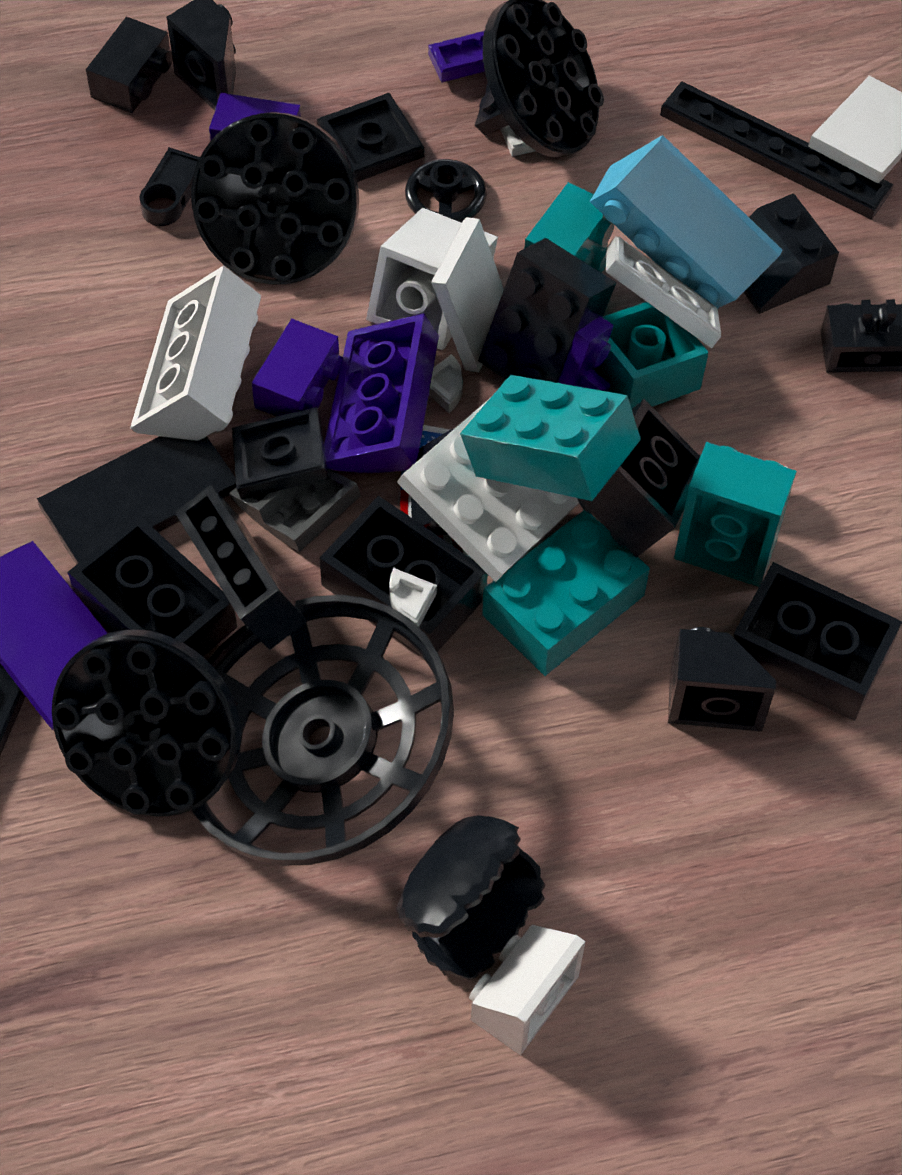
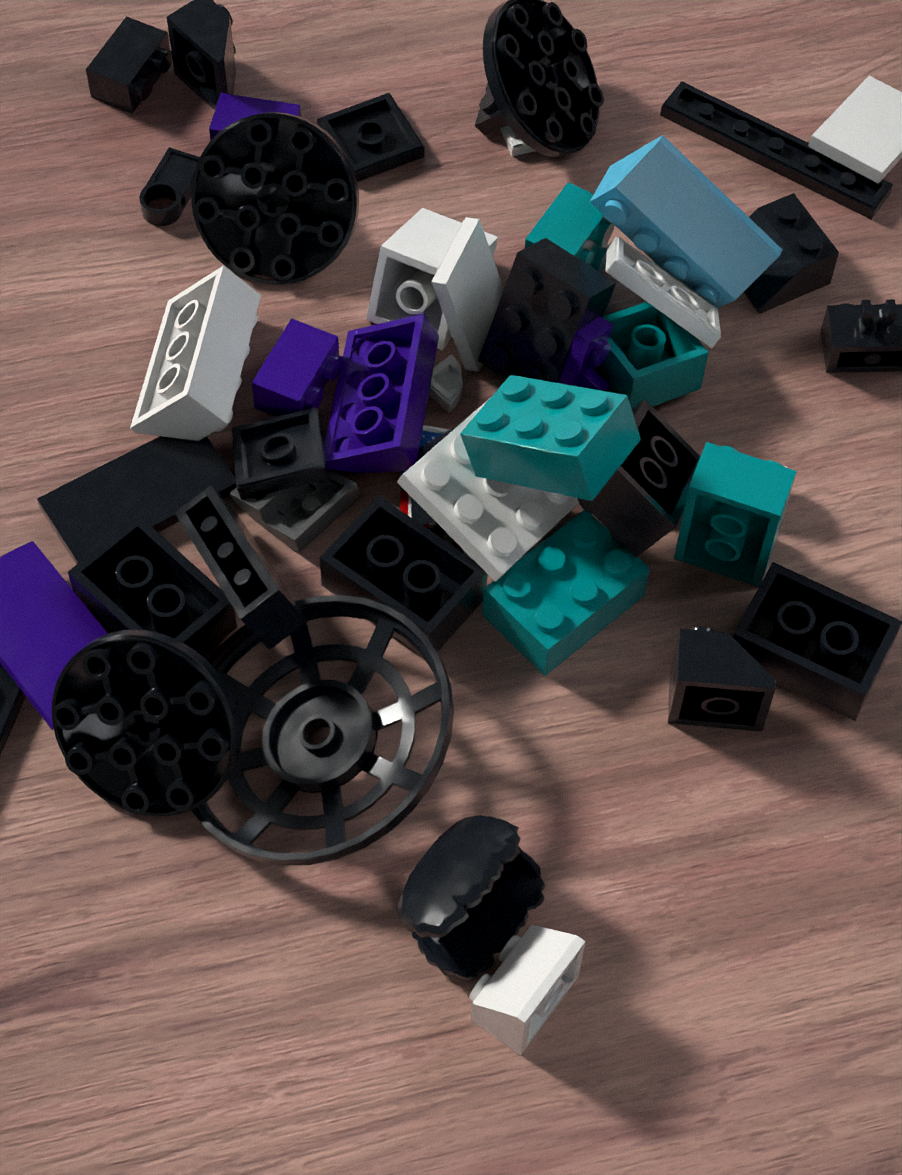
(411, 595): white tile -> none
(446, 183): black piece -> none
(458, 56): dark purple plate -> none

